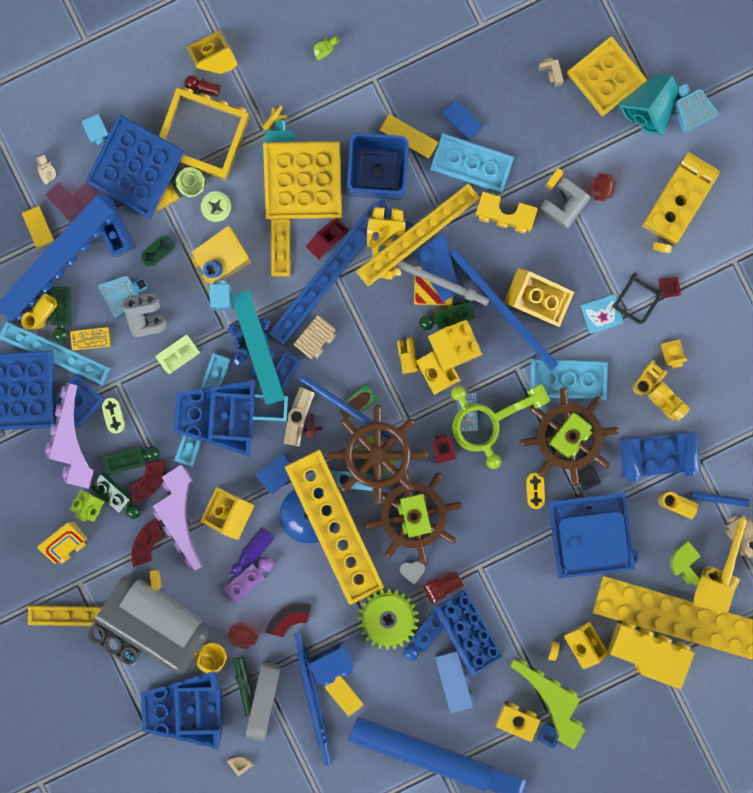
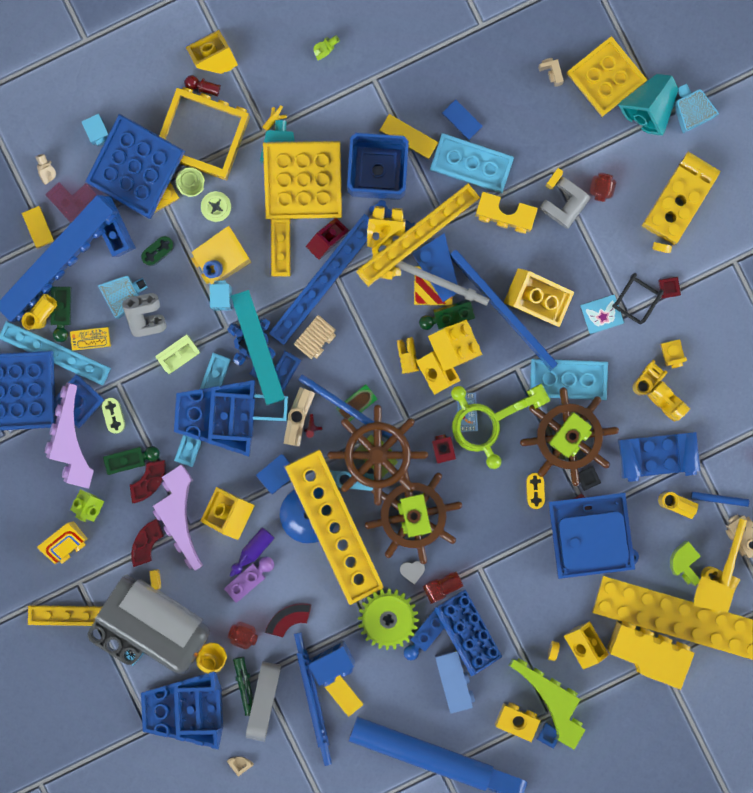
(115, 496): dark green plate -> none

